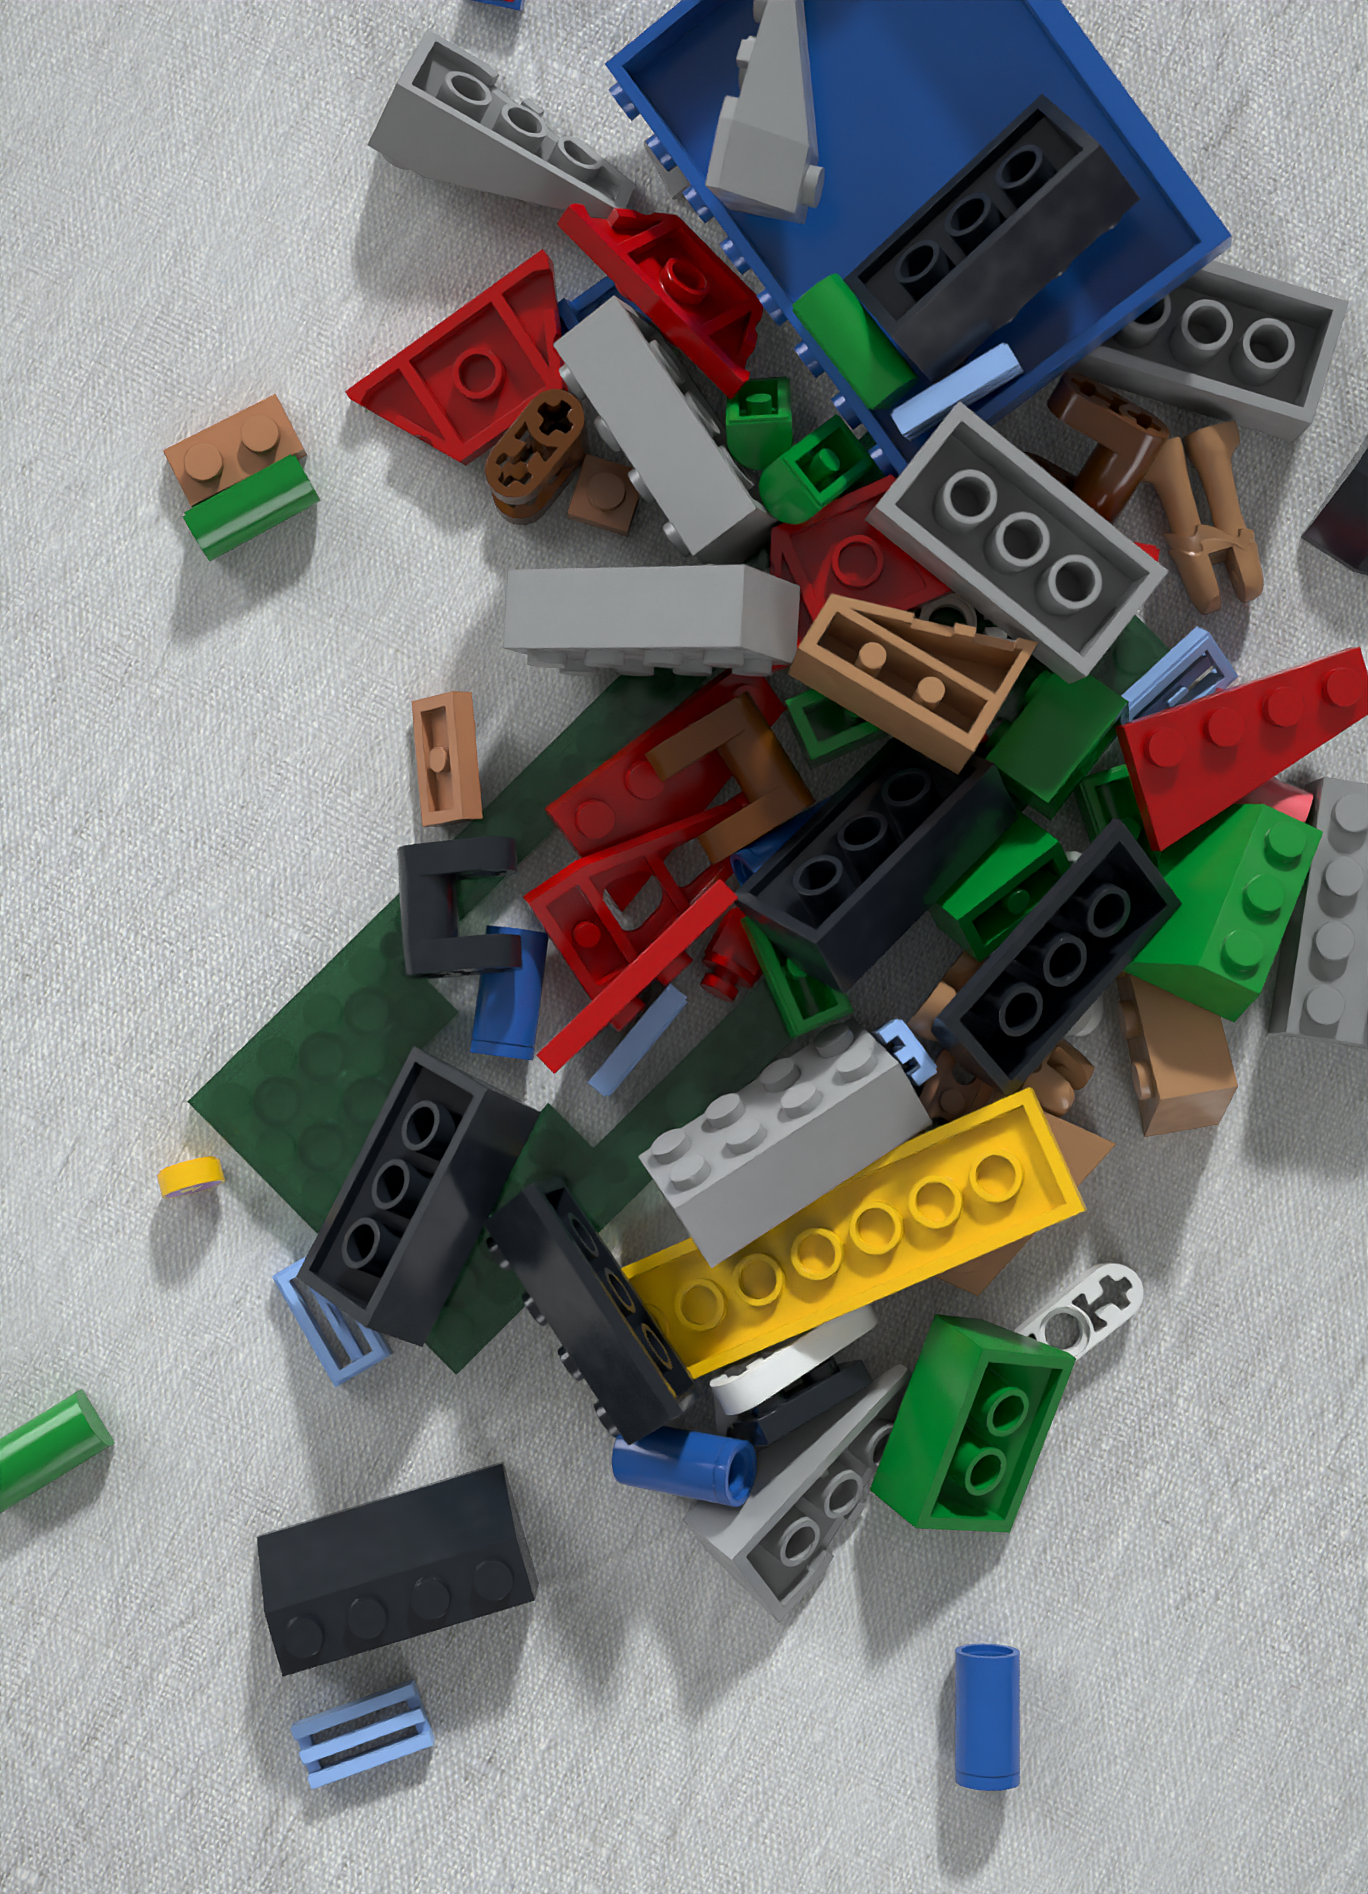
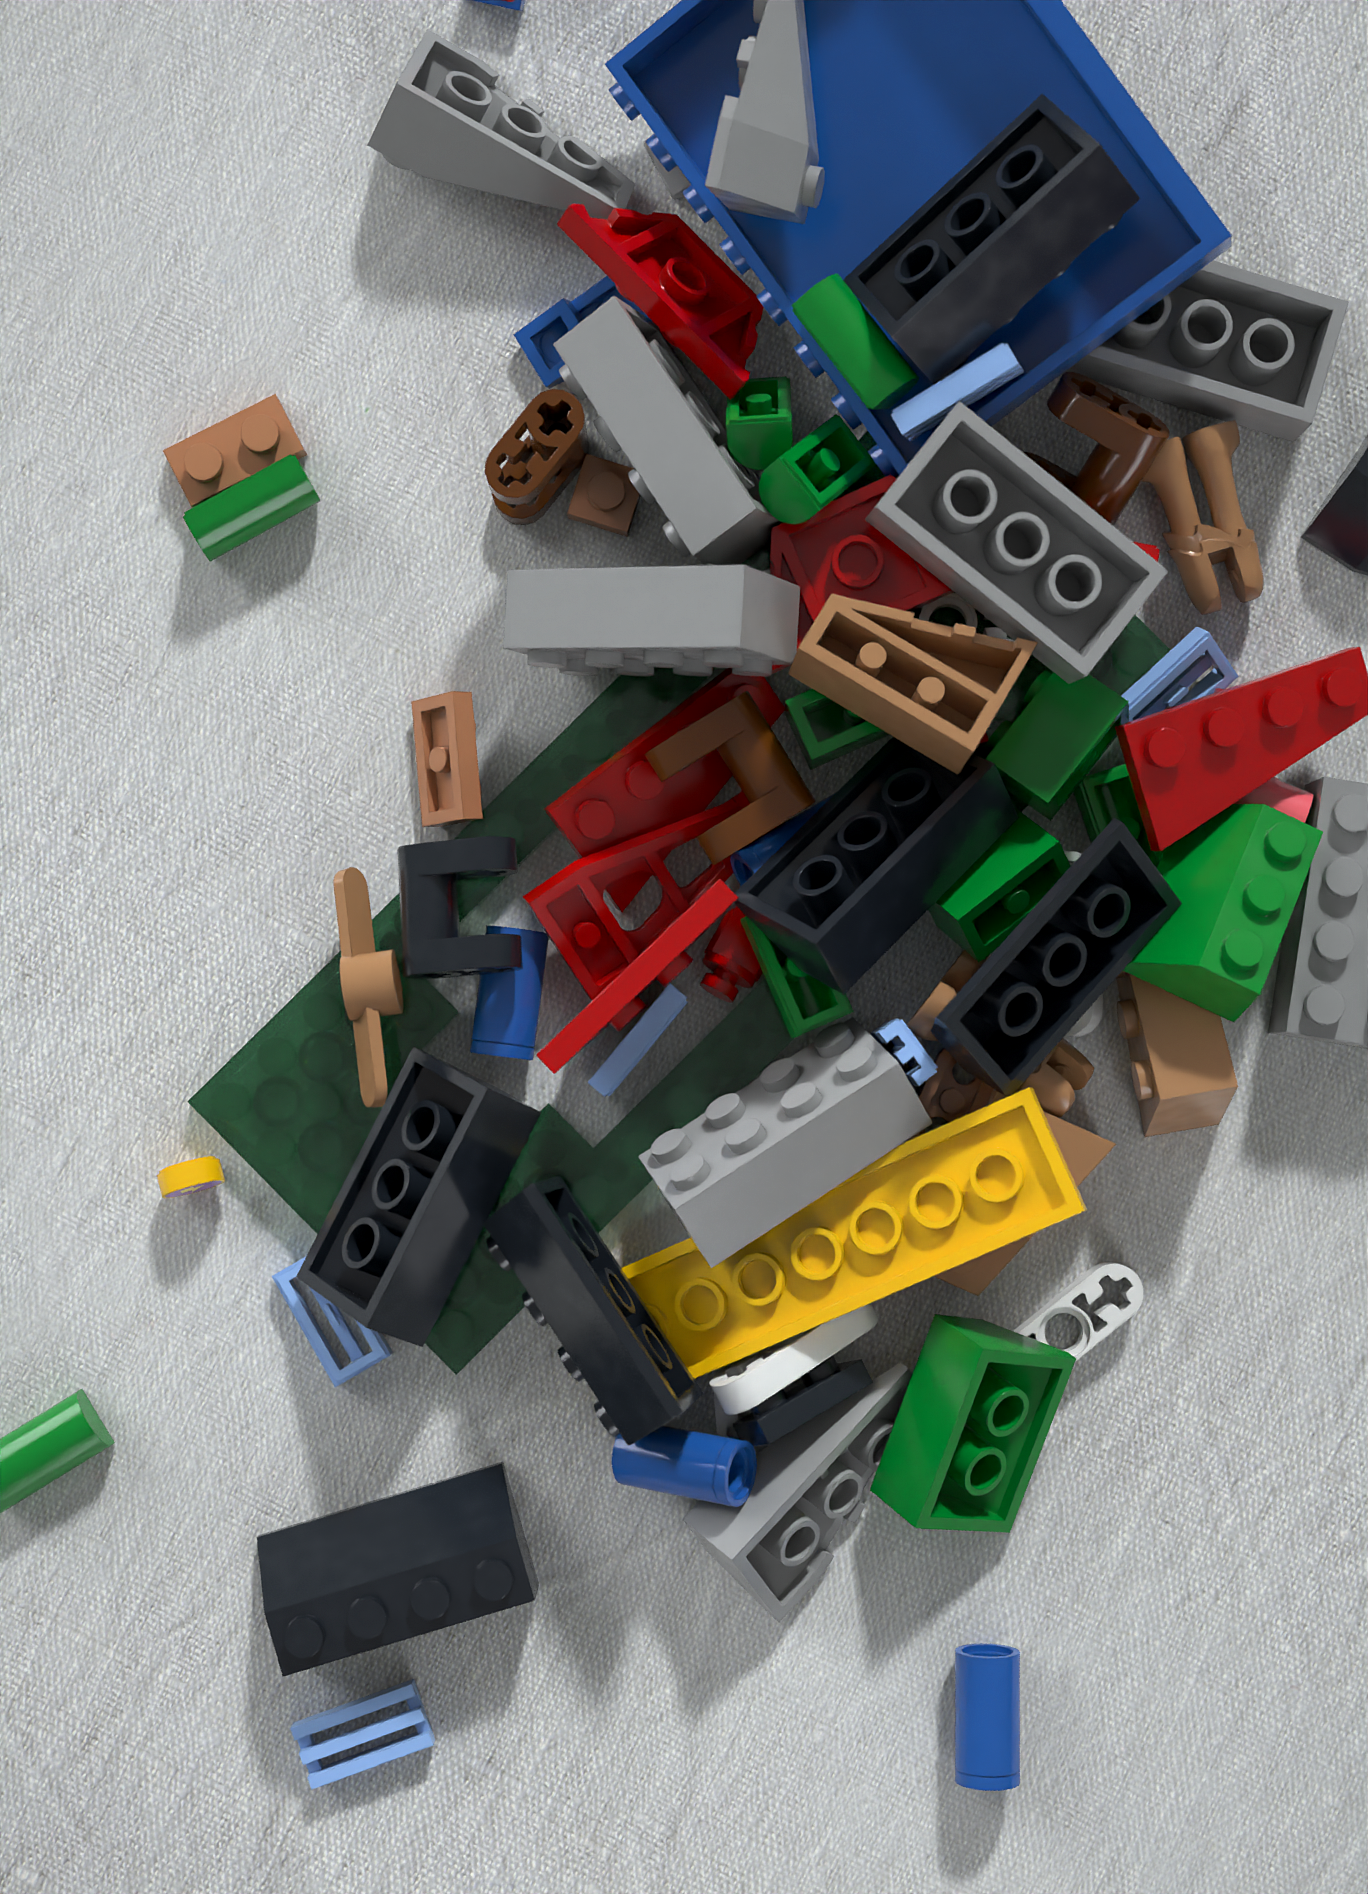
(368, 982): none -> medium nougat piece
(476, 367): red wing -> none

